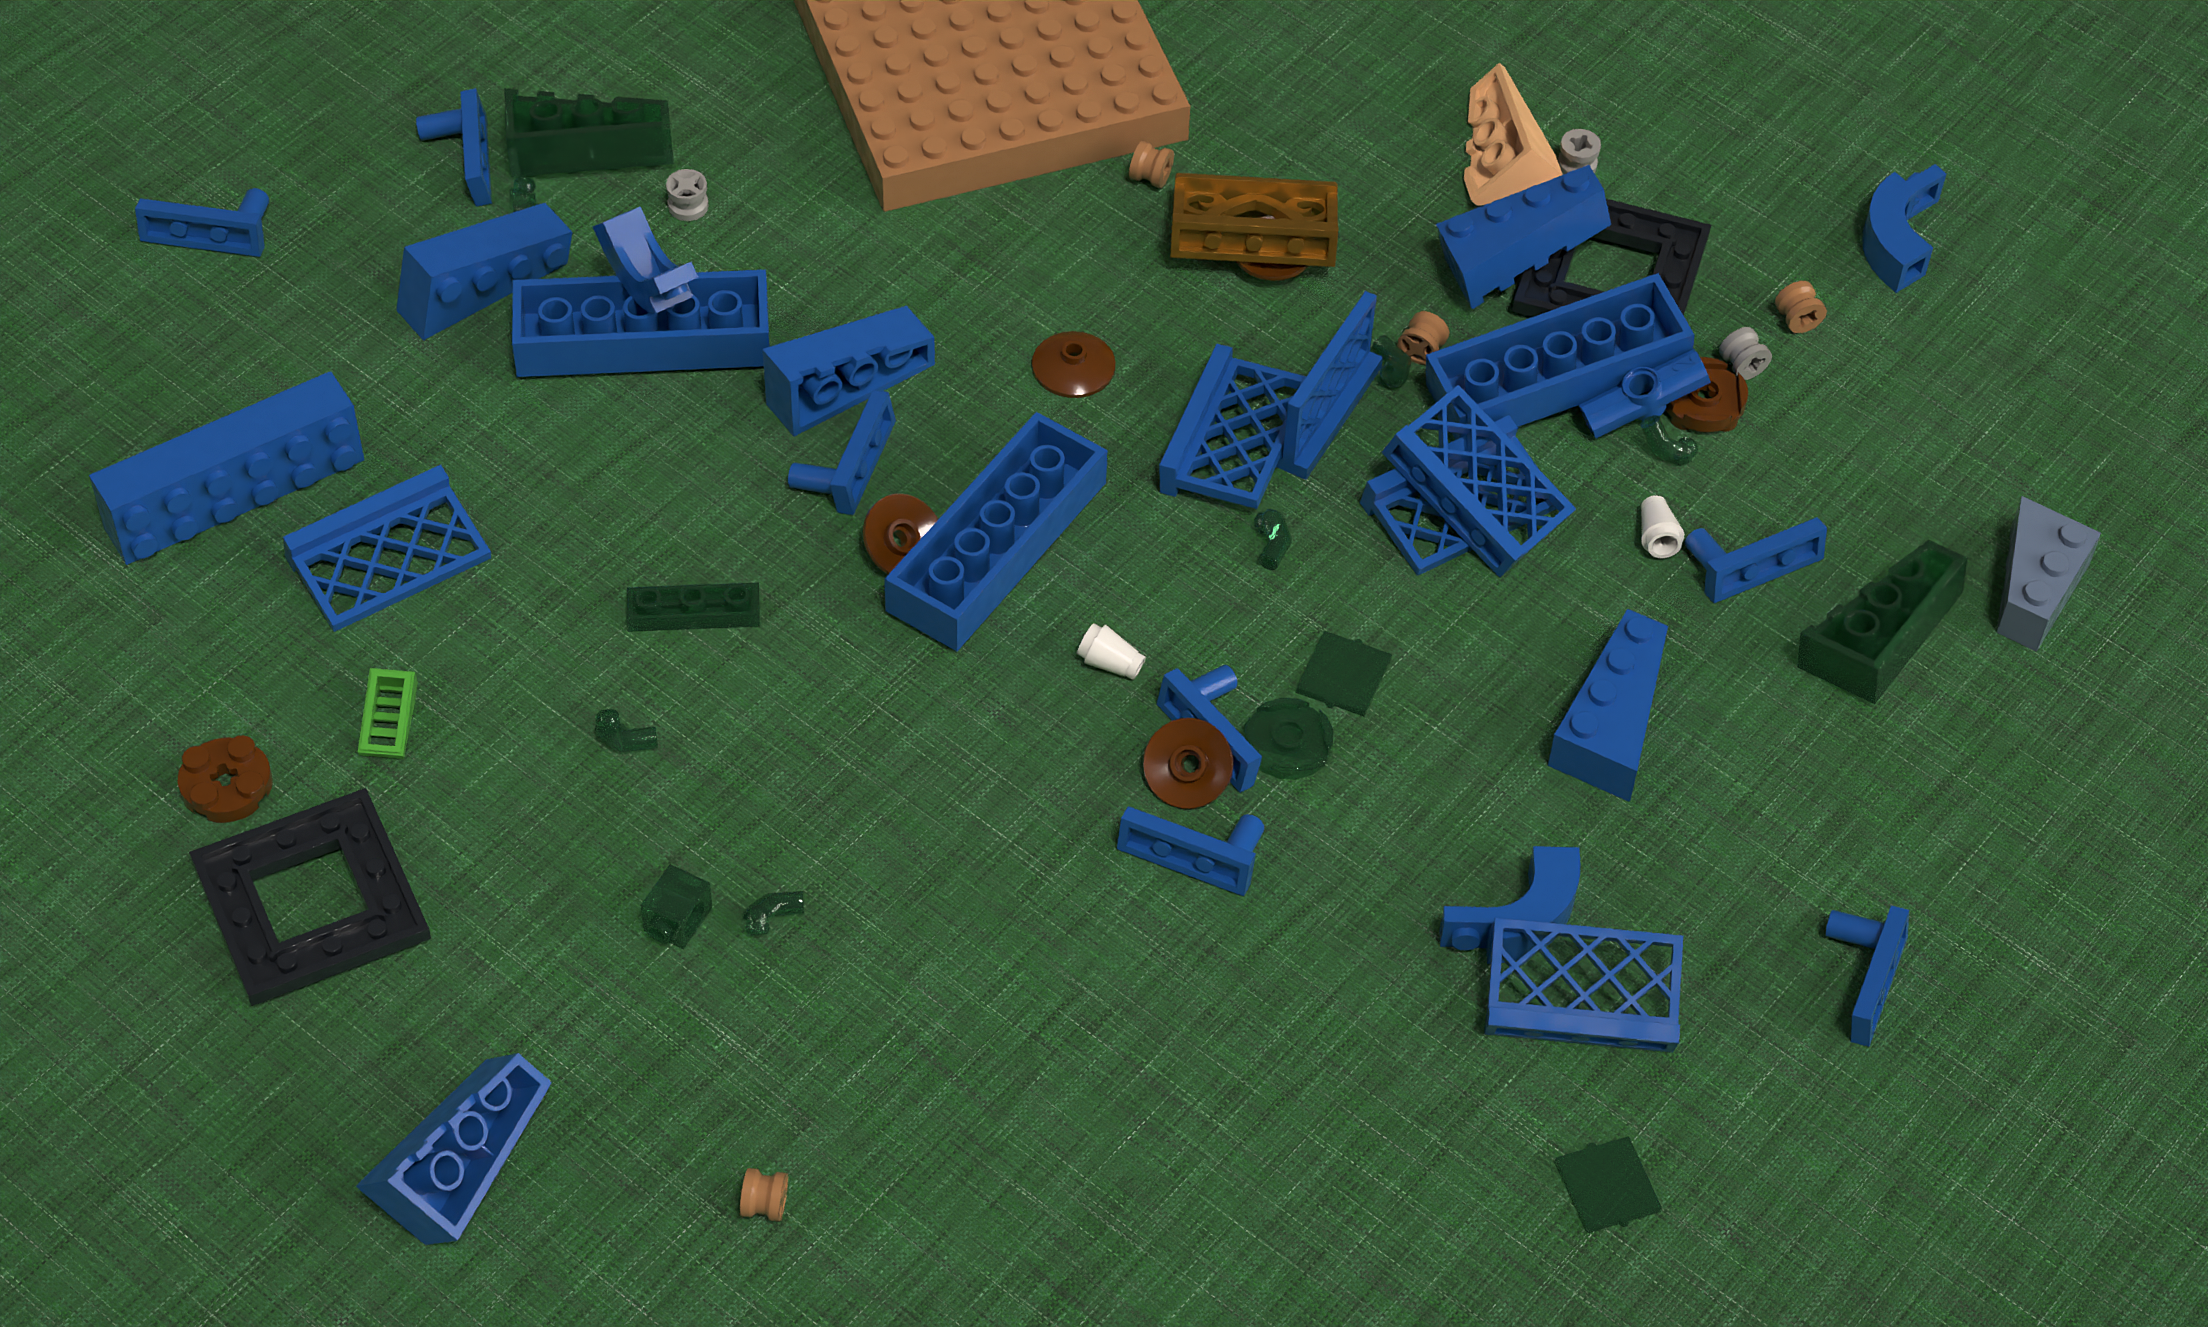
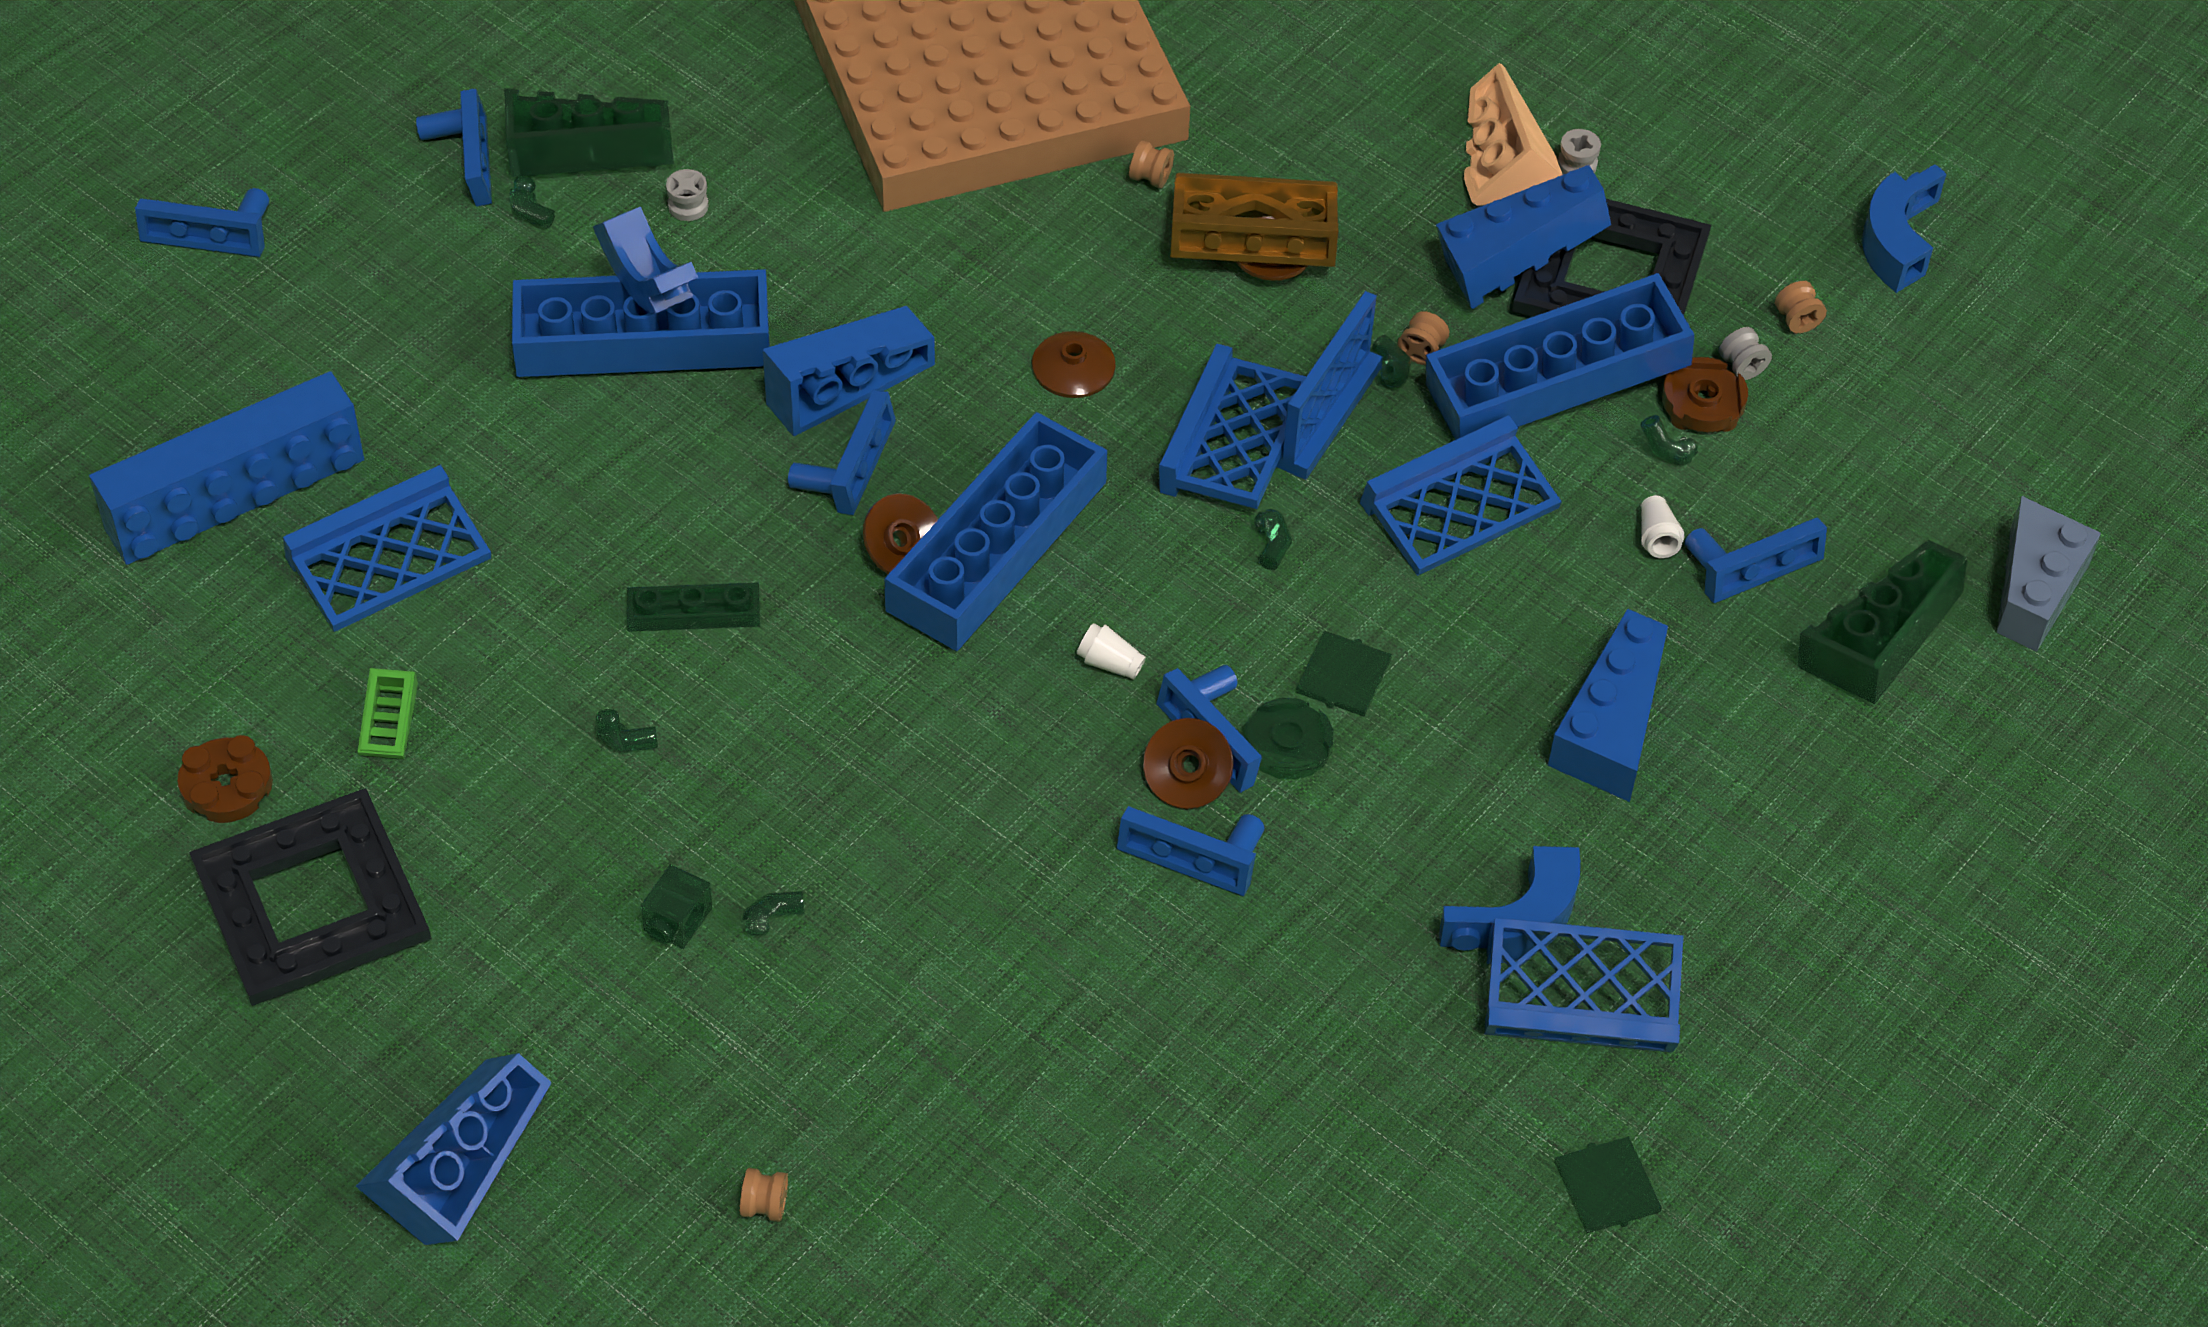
(476, 266): blue wedge -> none
(1479, 527): blue fence -> none
(1663, 383): blue piece -> none
(1889, 942): blue piece -> none

